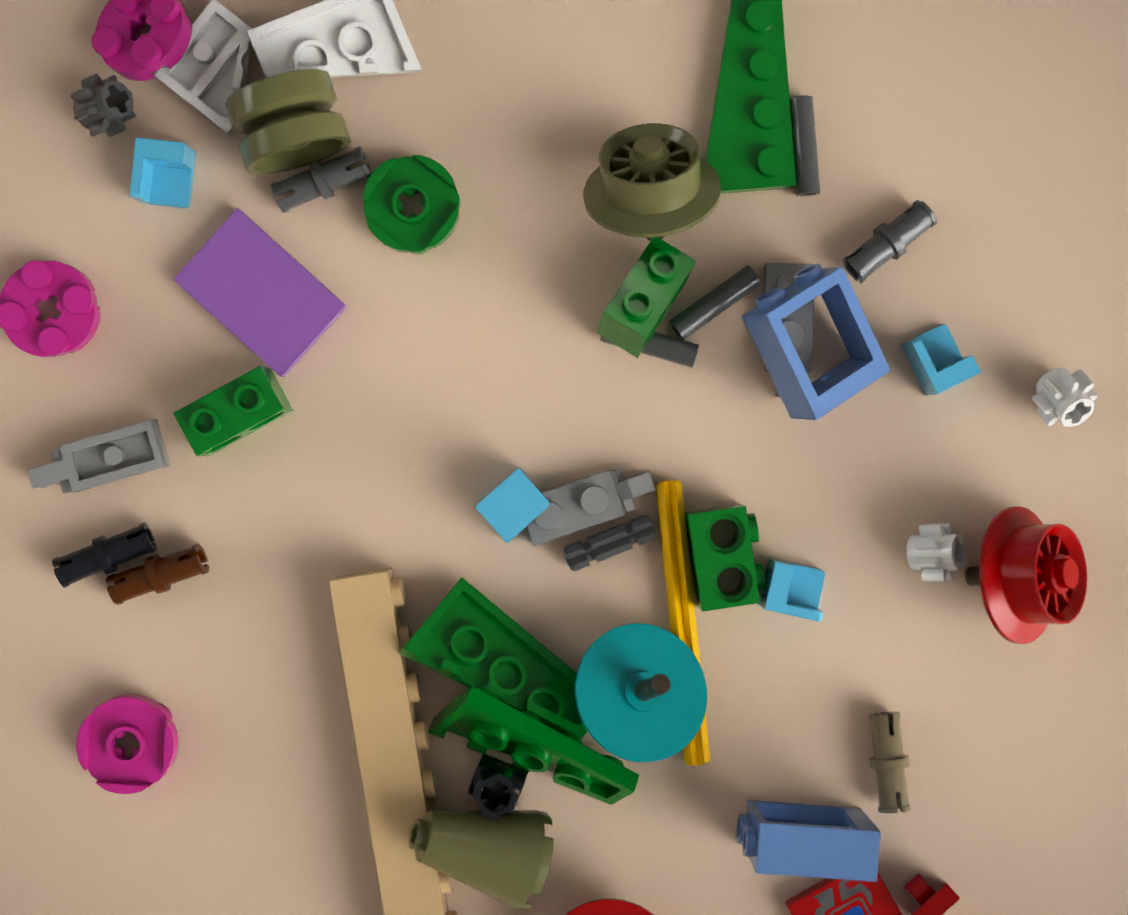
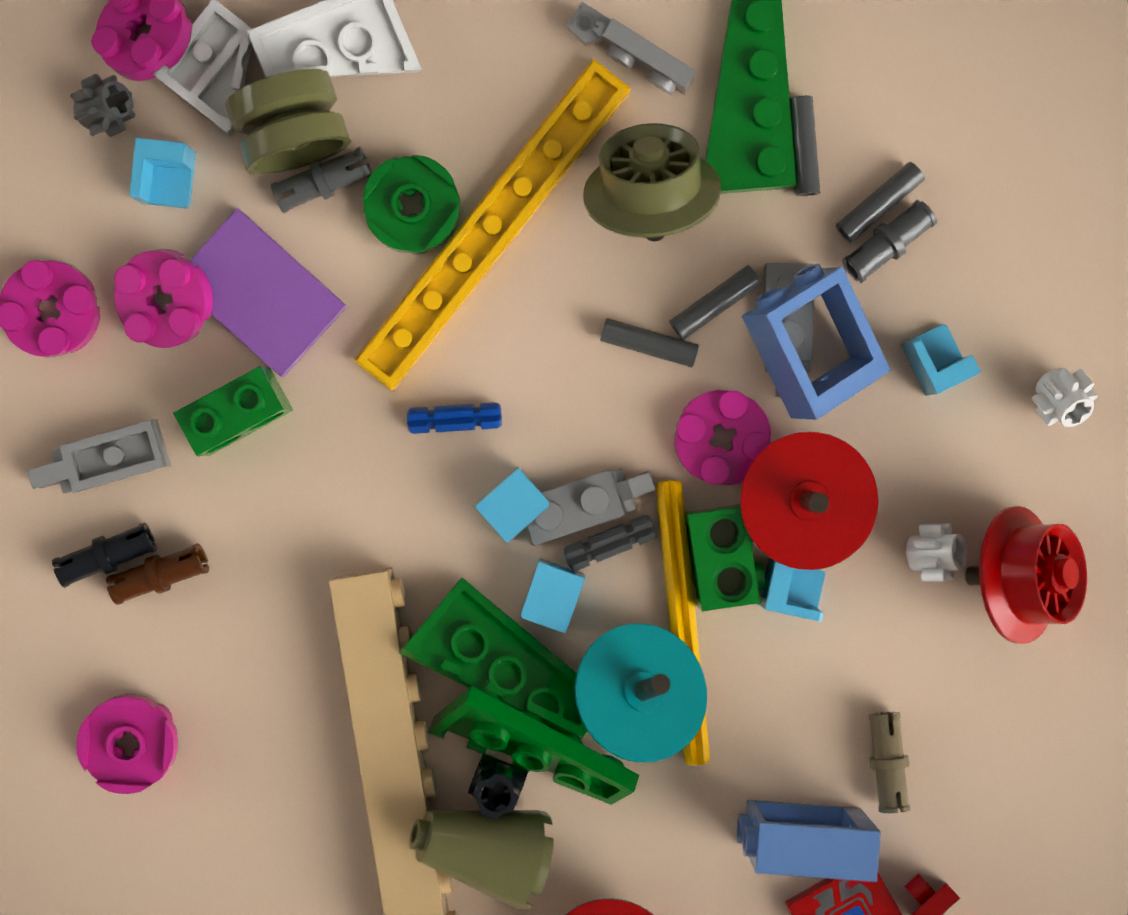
(137, 306): none -> dark pink plate
(454, 418): none -> blue axle
(493, 225): none -> yellow tile
(552, 596): none -> medium azure panel
(630, 48): none -> light grey hinge
(645, 296): green brick -> none
(696, 427): none -> dark pink plate
(809, 500): none -> red piece
(880, 202): none -> dark grey piece

